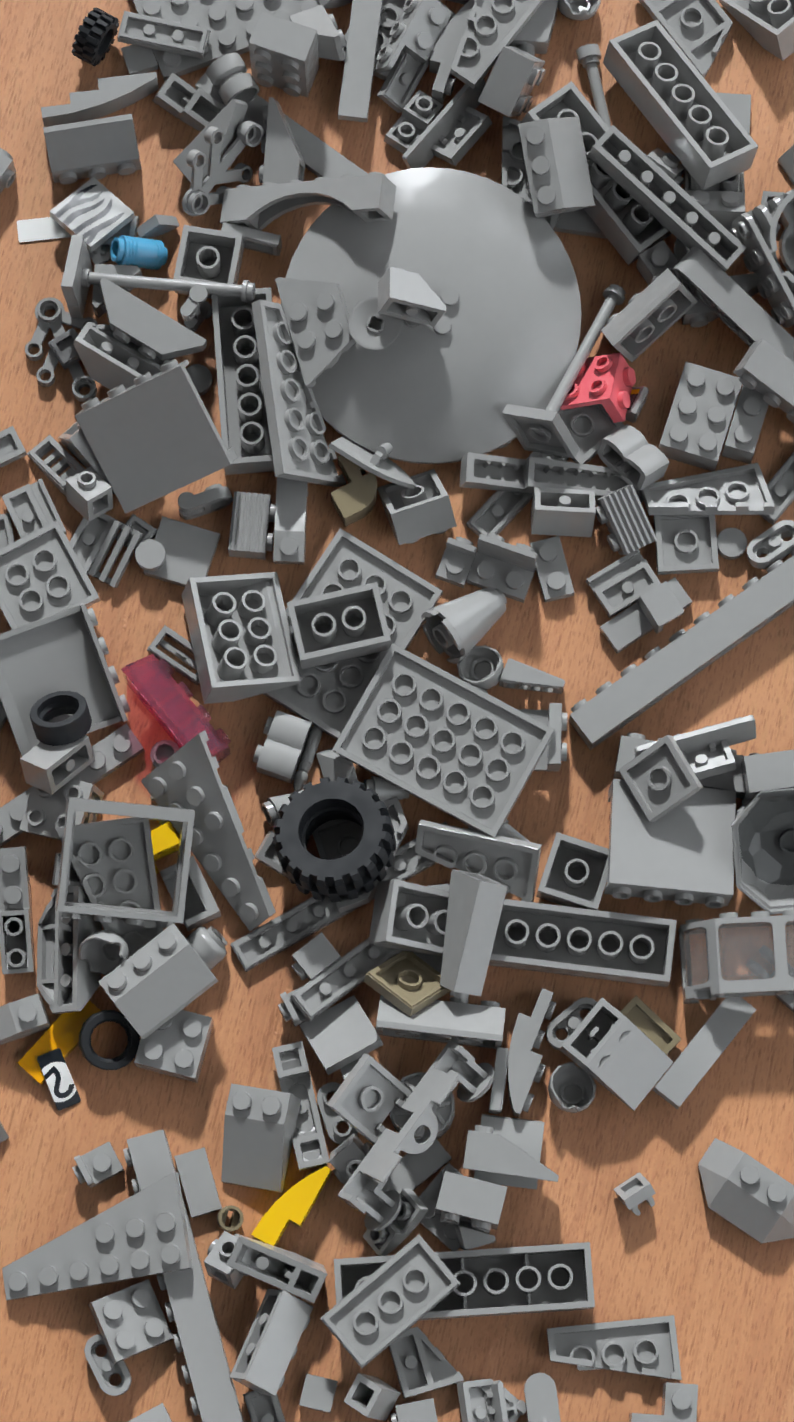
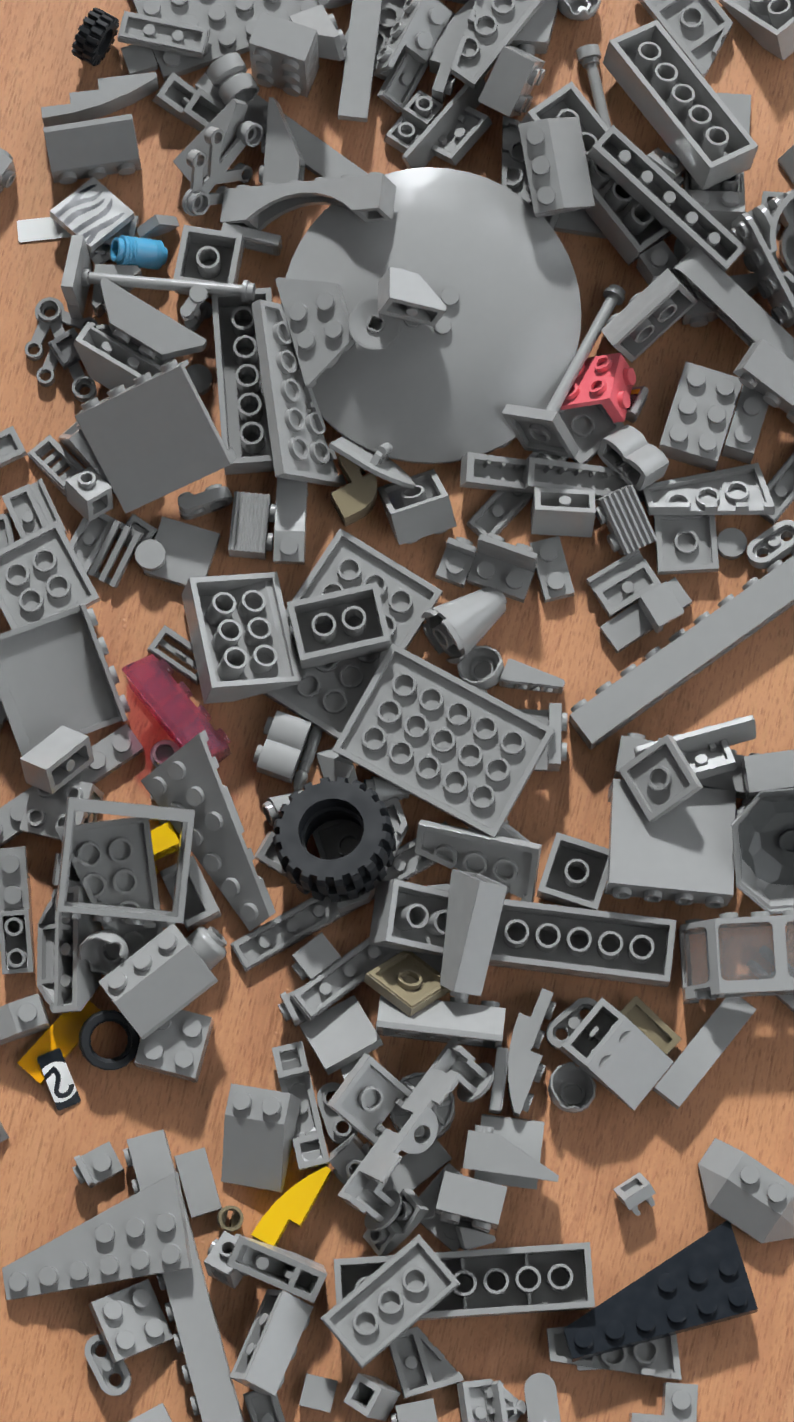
(64, 731): black tyre -> none
(684, 1293): none -> black wing

